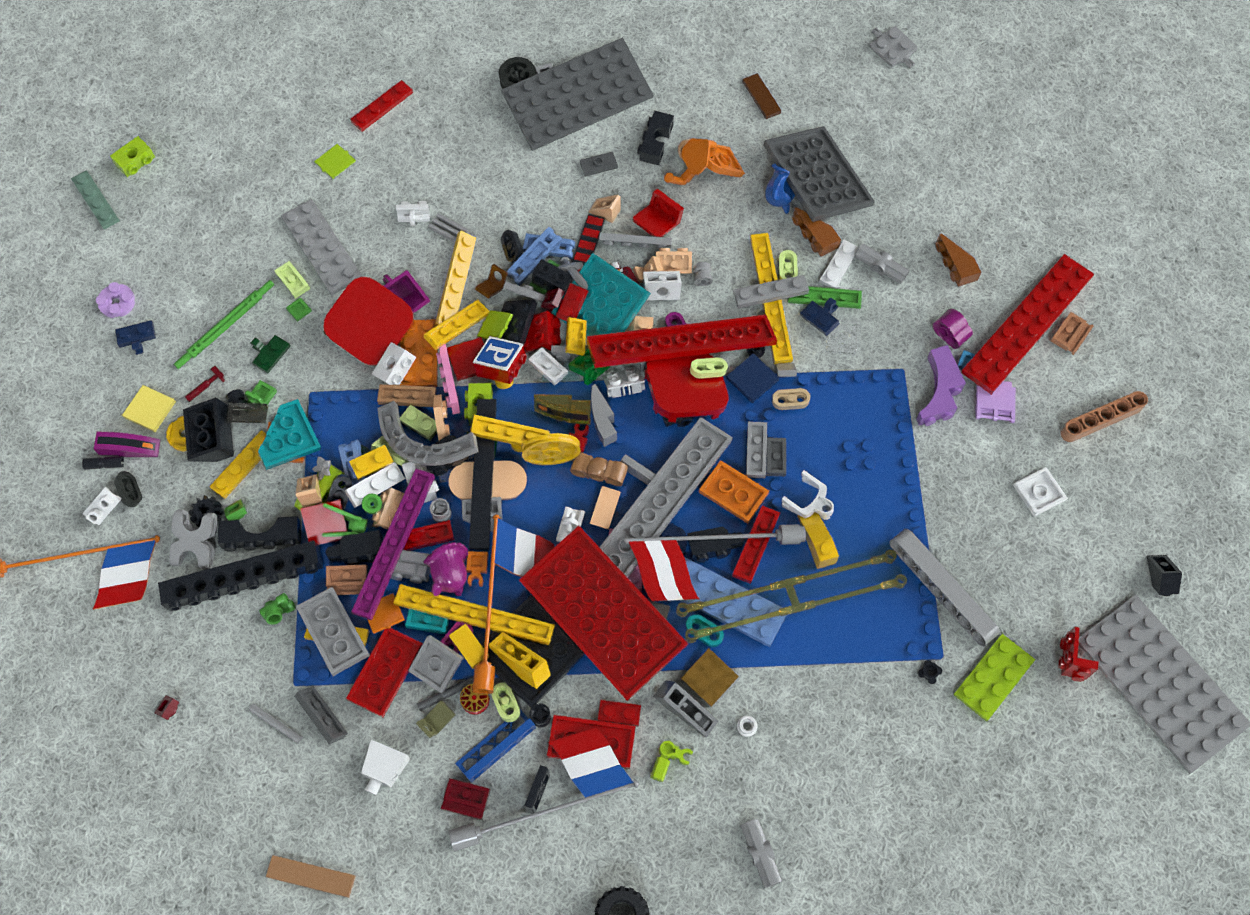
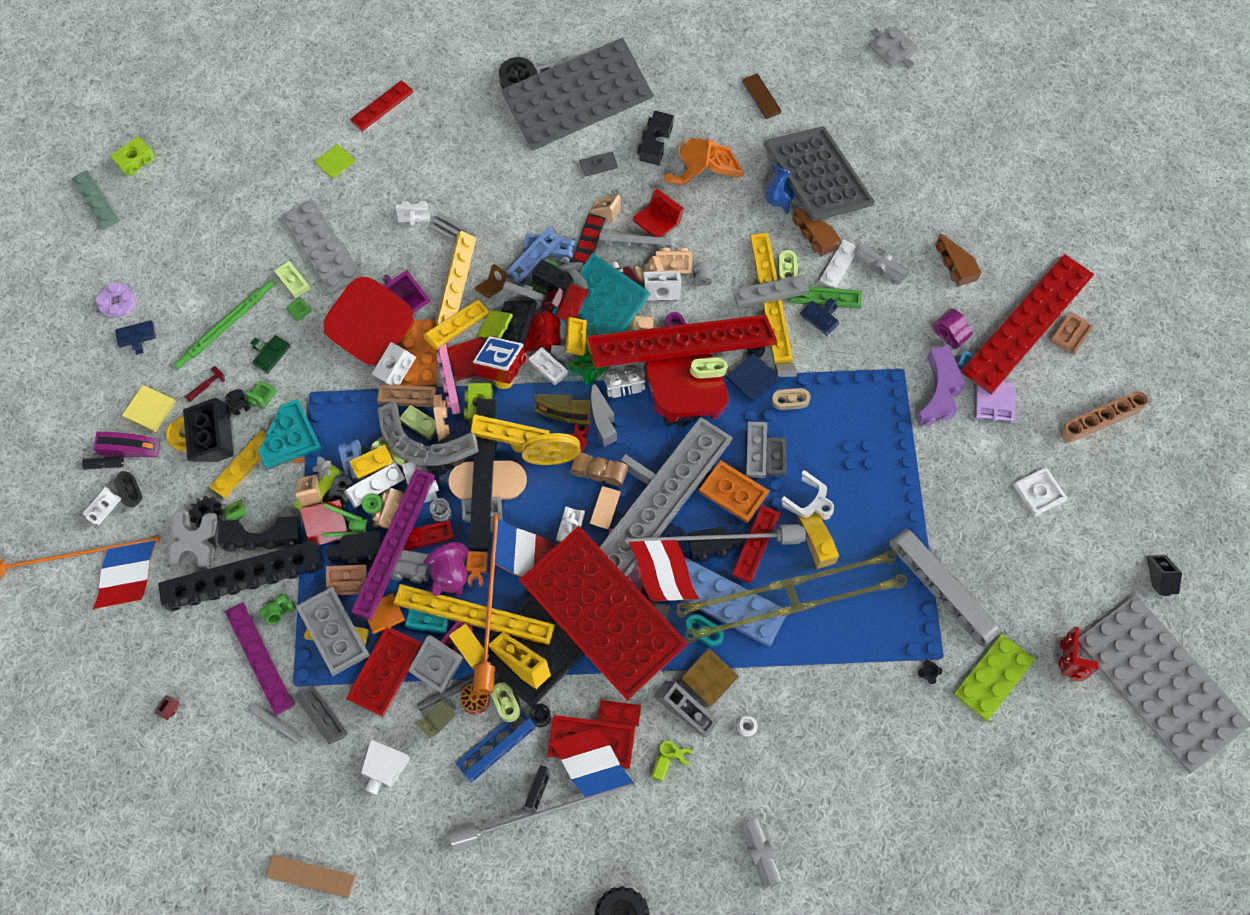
(246, 413): clear smoke tile -> none
(259, 659): none -> magenta plate
(465, 799): dark red plate -> none
(511, 245): black plate -> none

